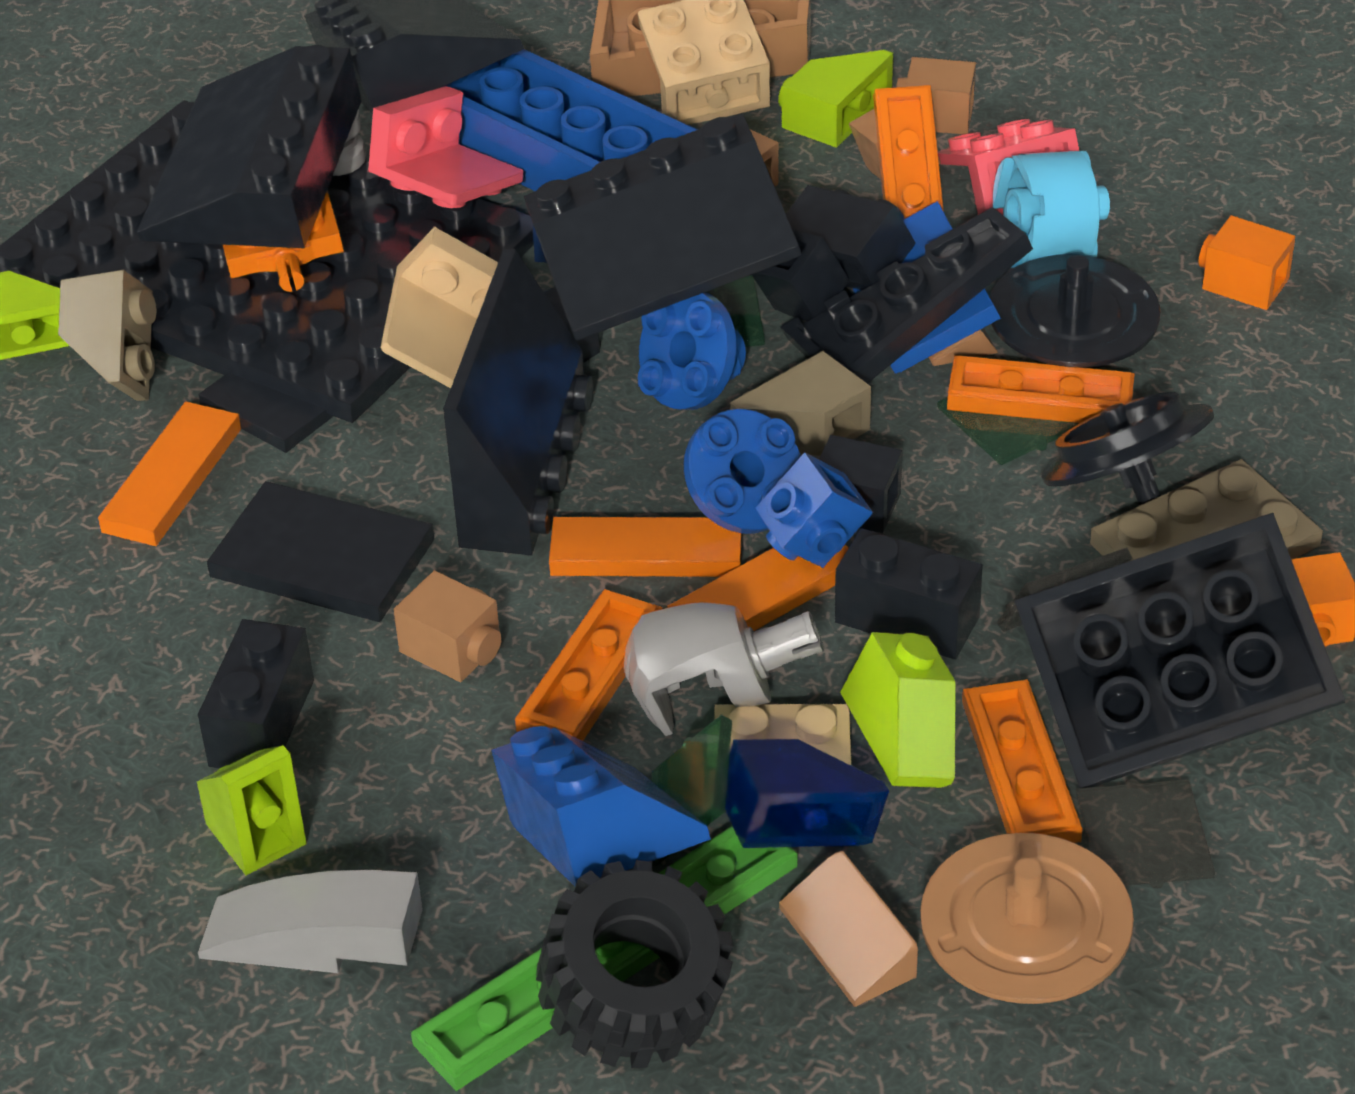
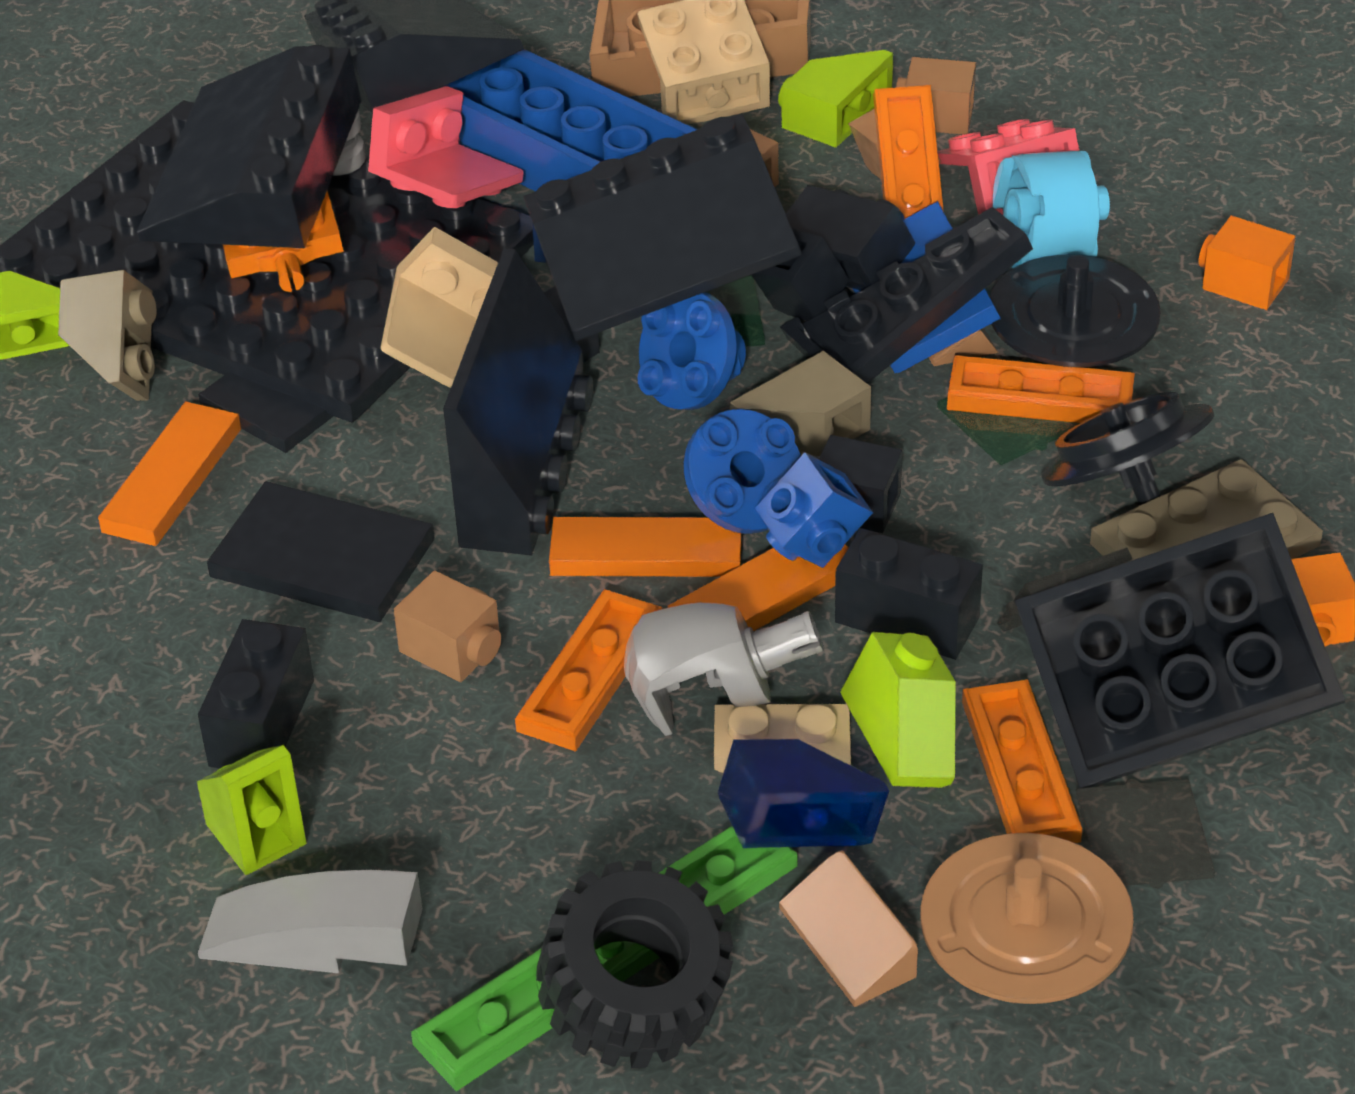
(588, 805): blue slope -> none
(698, 772): clear green piece -> none

